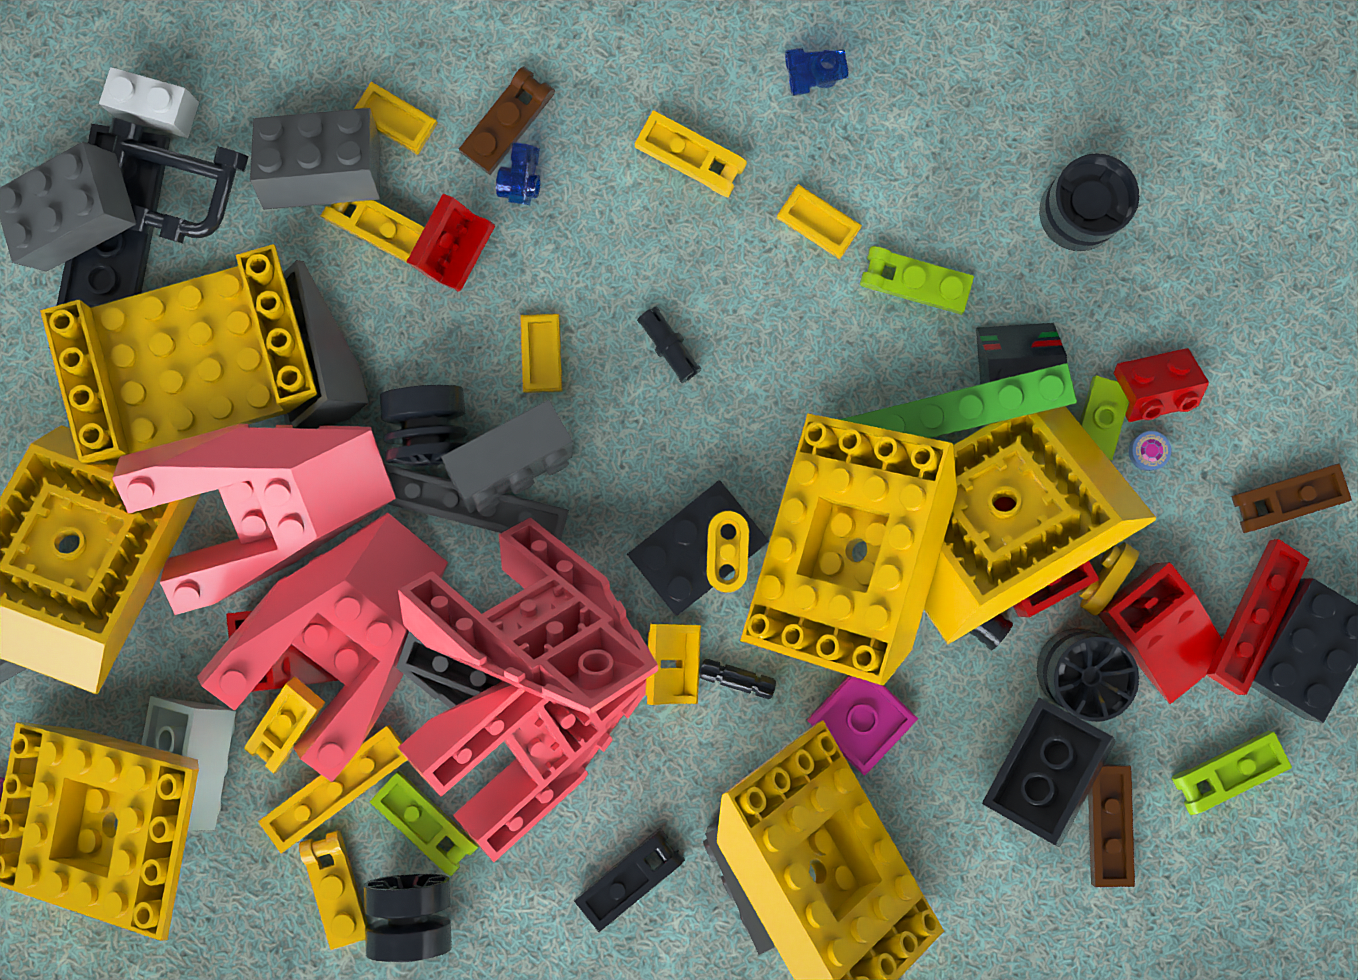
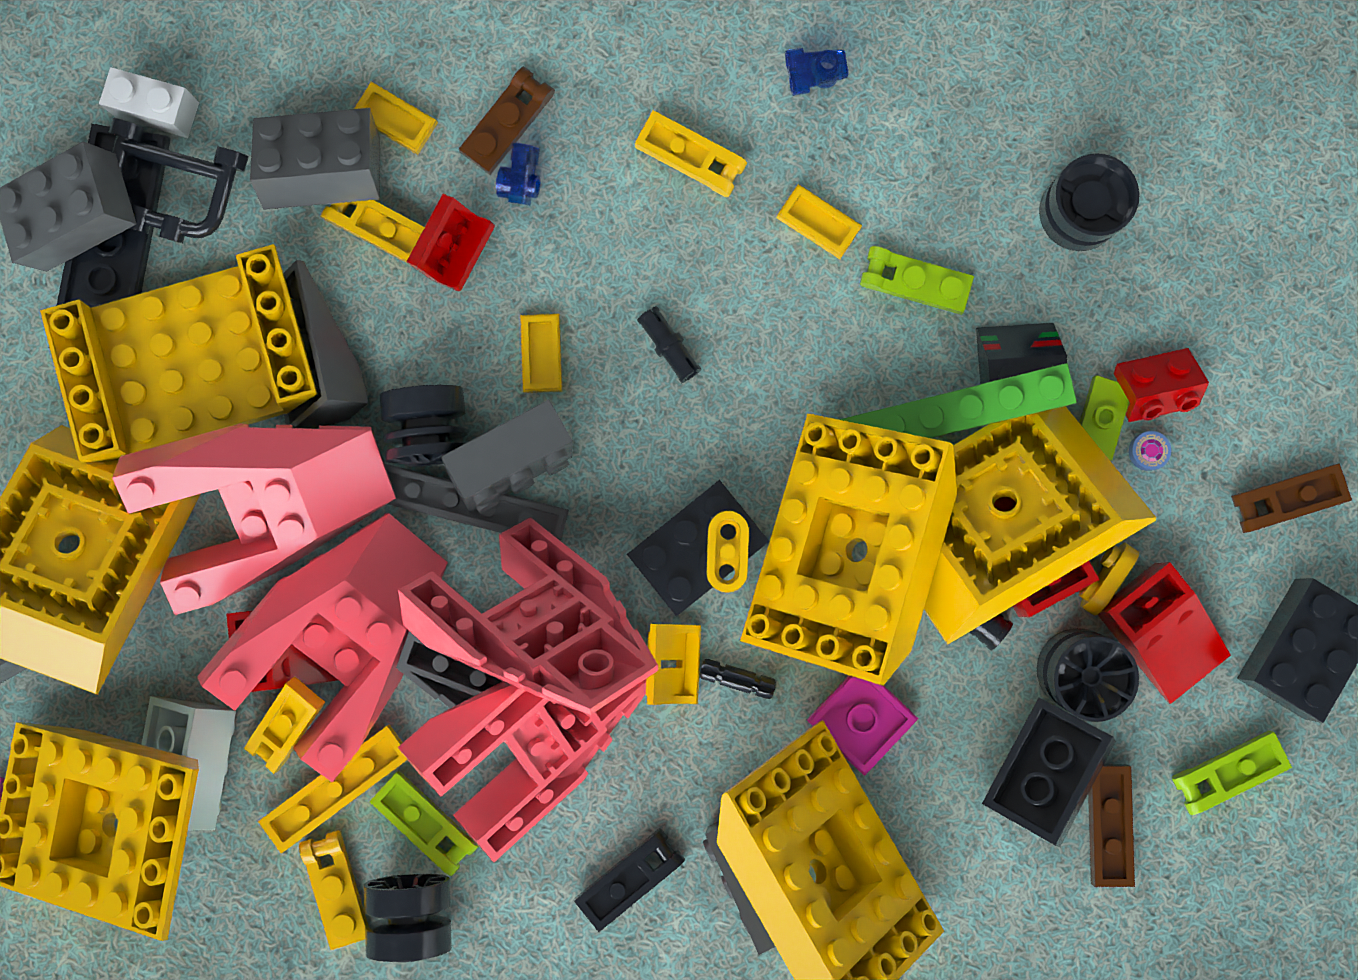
(1257, 617): red plate -> none

